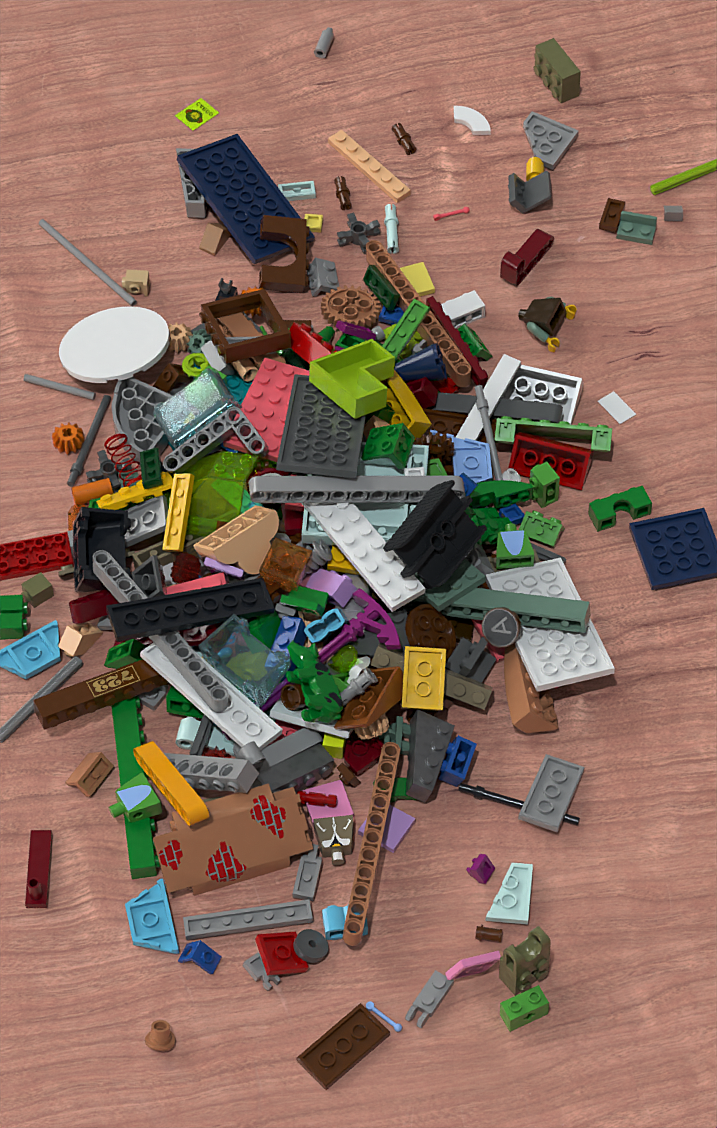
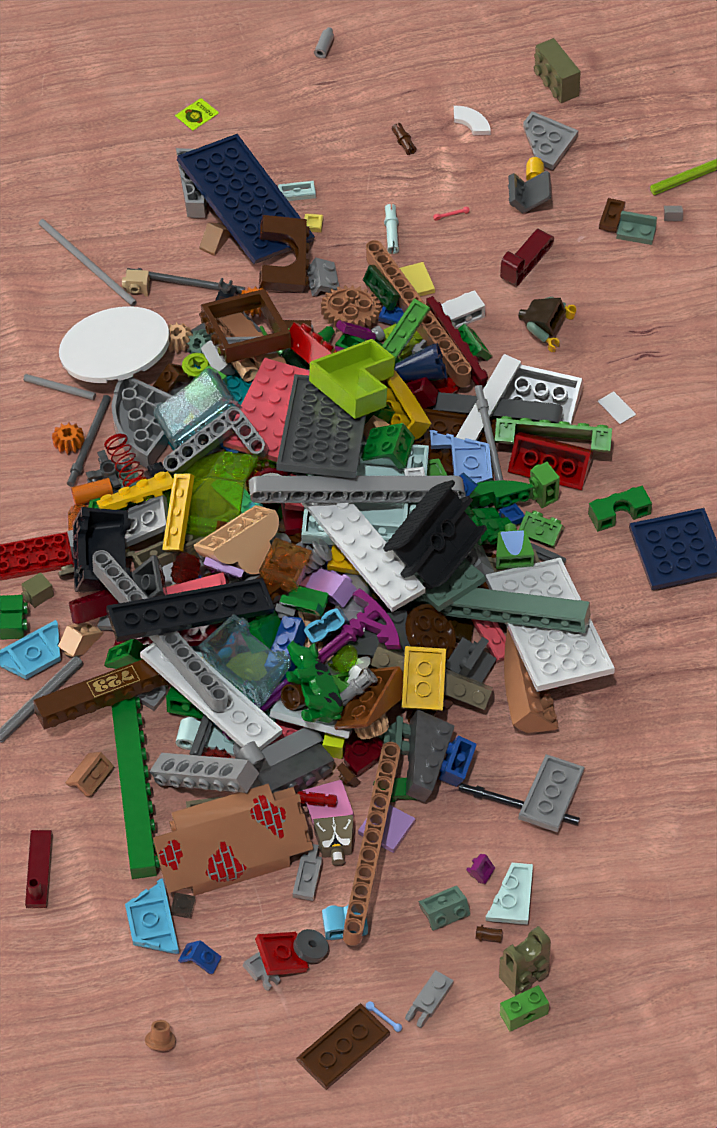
(136, 800): bright green torso -> none
(151, 468): dark green tile -> none
(171, 783): light orange beam -> none
(183, 905): none -> clear smoke plate
(186, 281): none -> dark grey bar
(247, 919): light grey plate -> none
(342, 193): reddish brown pin -> none
(358, 232): dark grey pin -> none
(369, 166): light nougat plate -> none
(439, 446): reddish brown gear -> none
(445, 907): none -> sand green bracket
(473, 965): bright pink tile -> none
(501, 627): black tile -> none
(511, 475): white tile -> none

